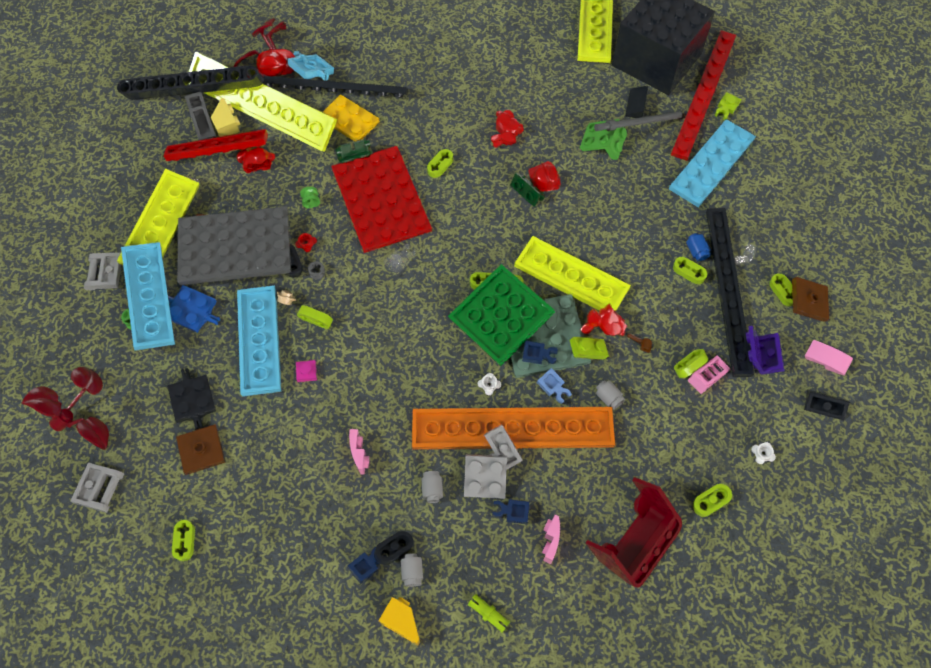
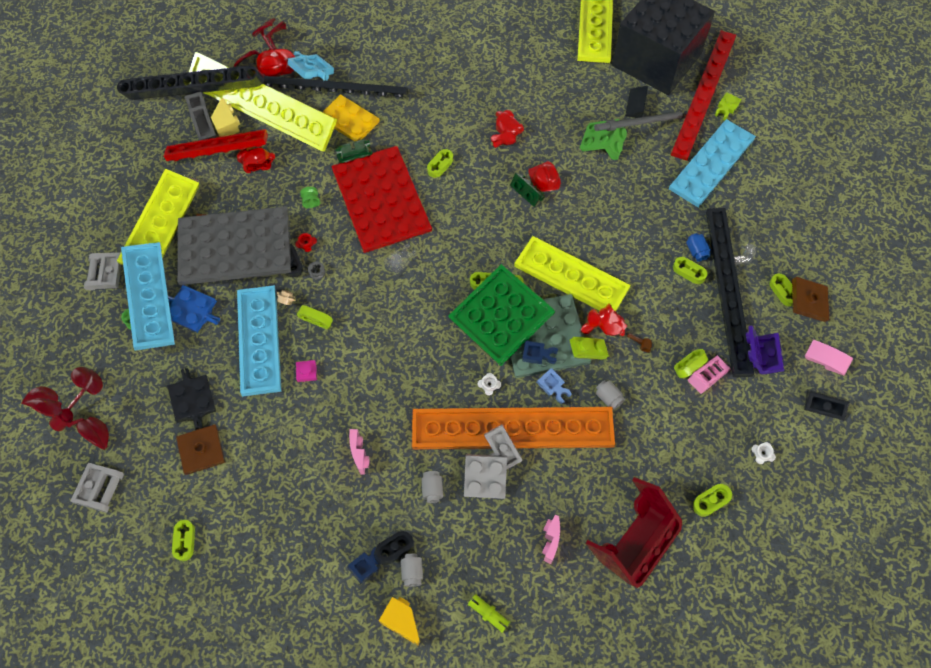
(515, 511): dark blue plate -> none

